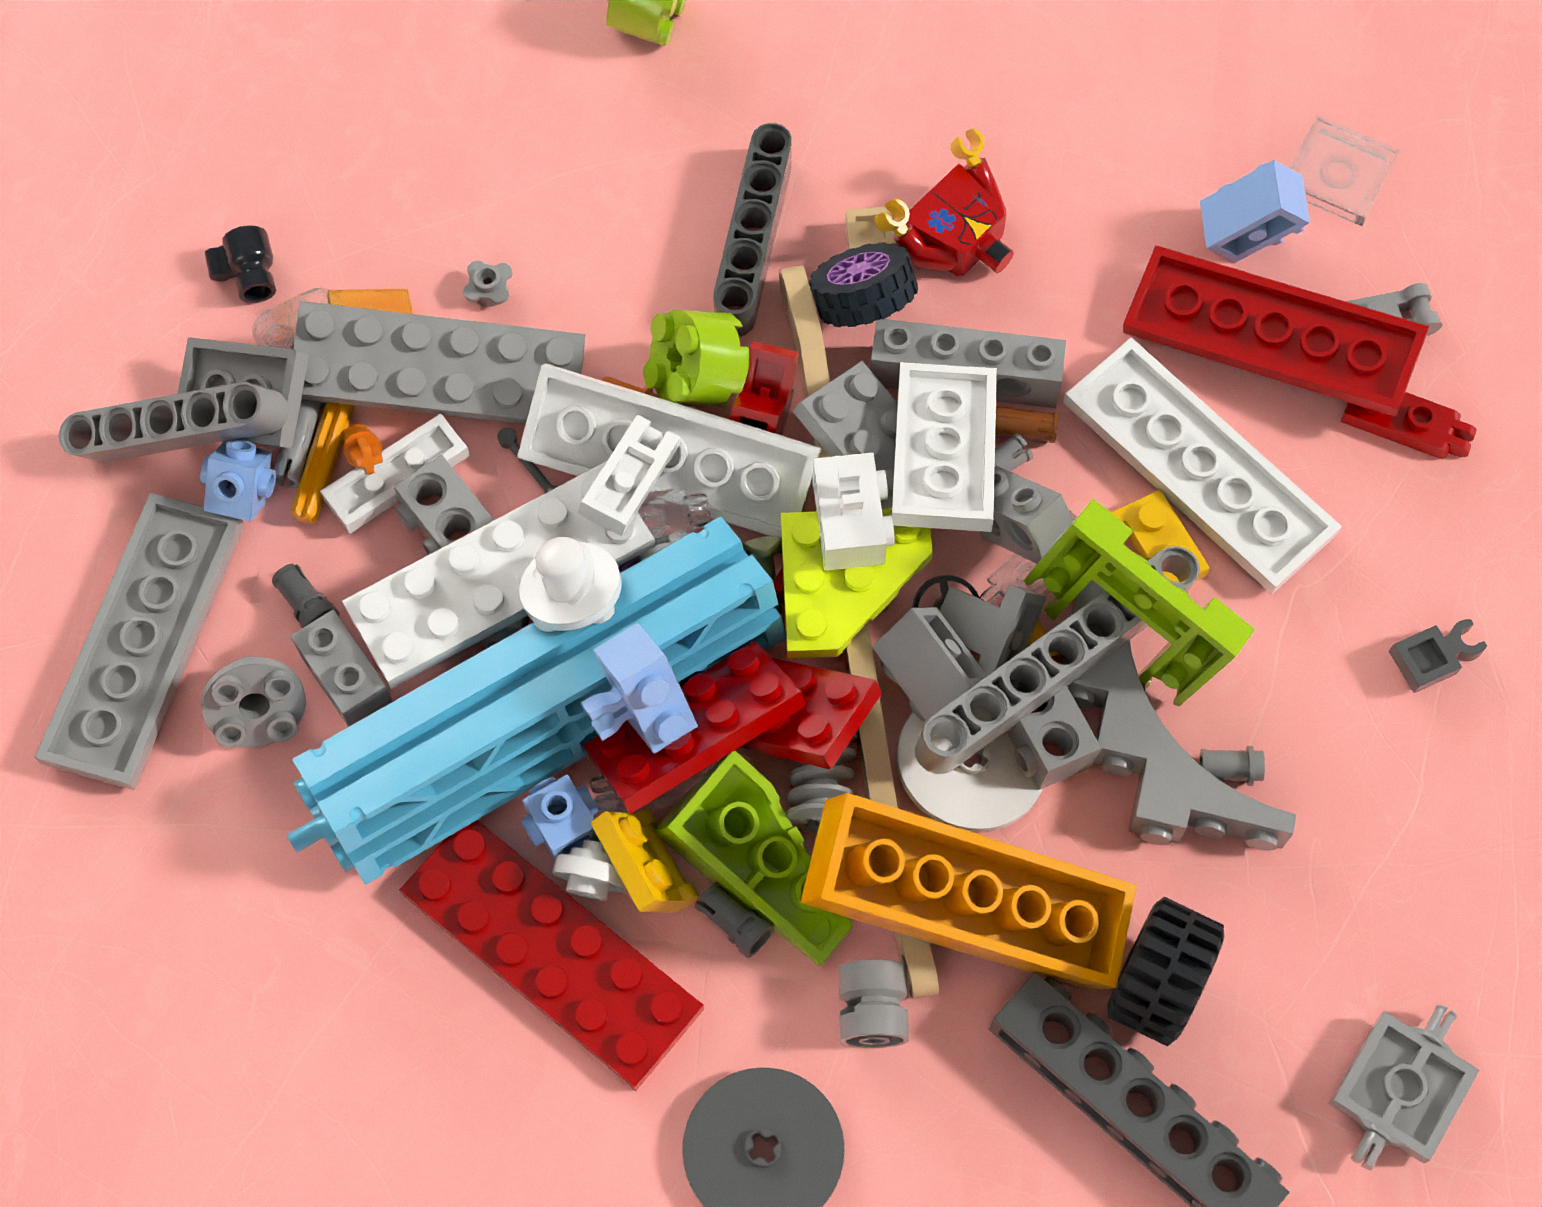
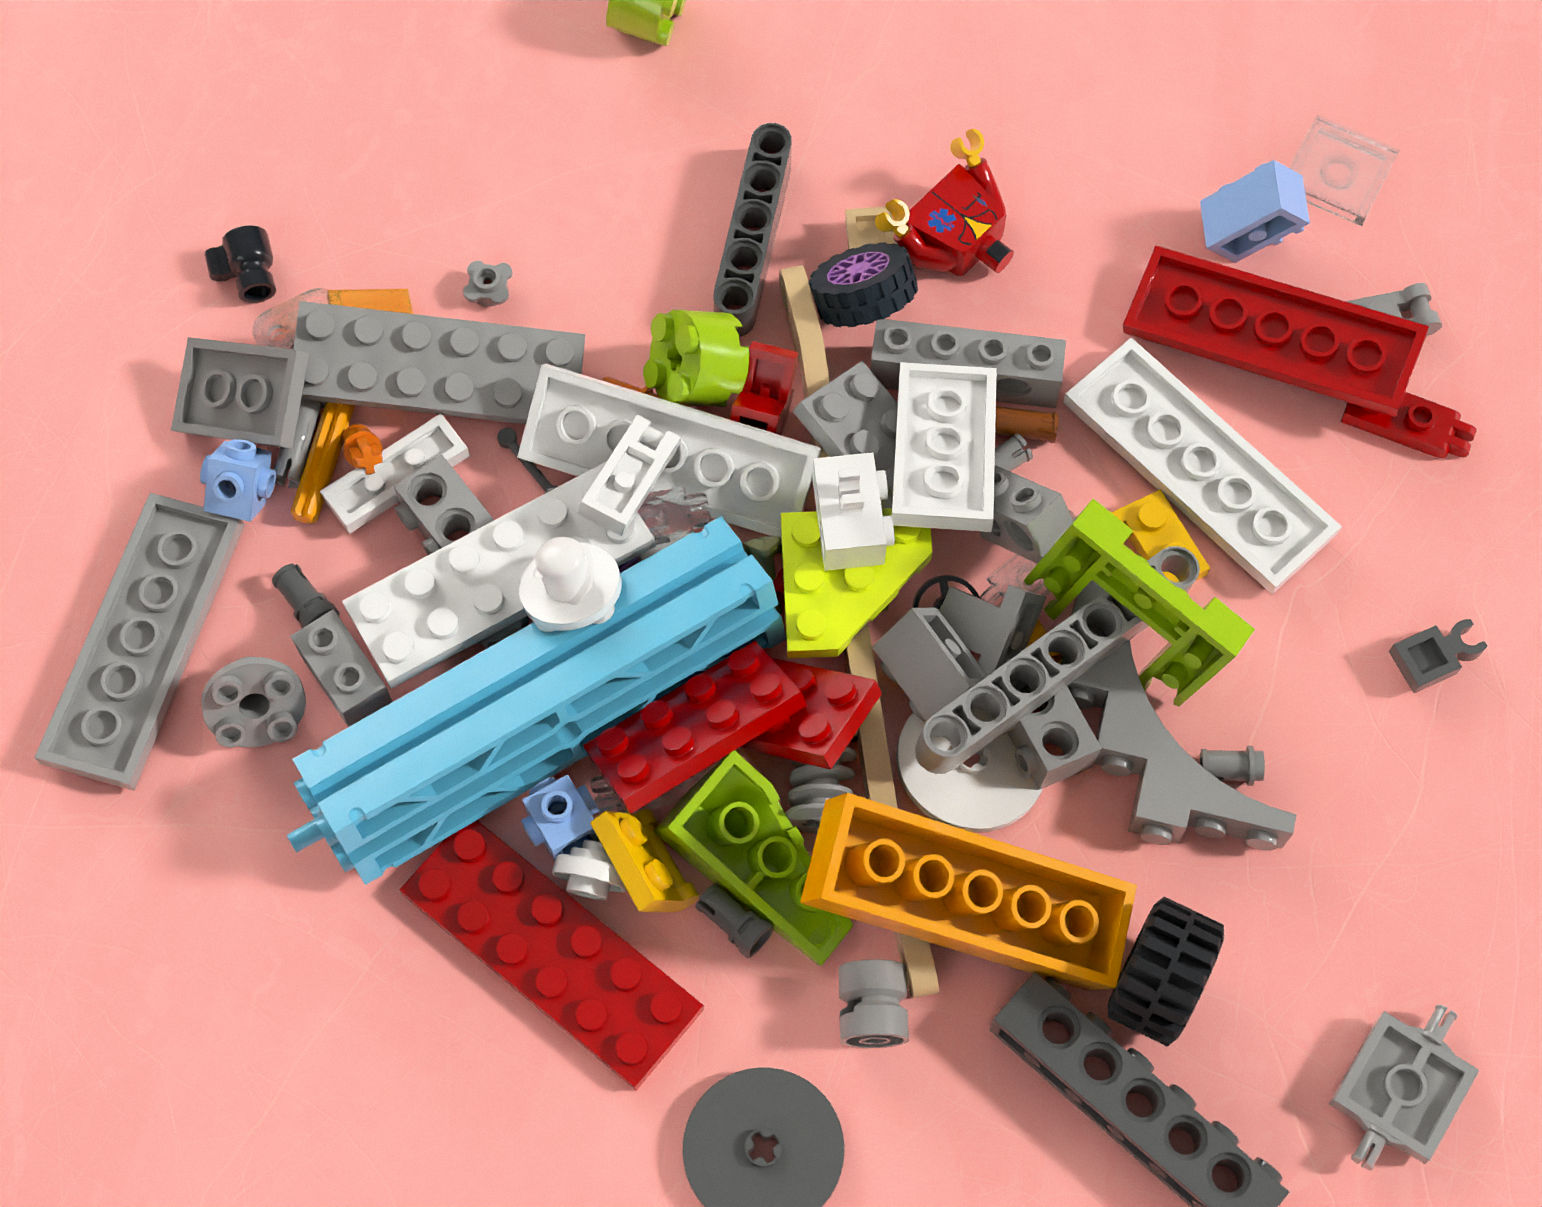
(174, 422): light grey beam -> none
(641, 691): light blue brick -> none

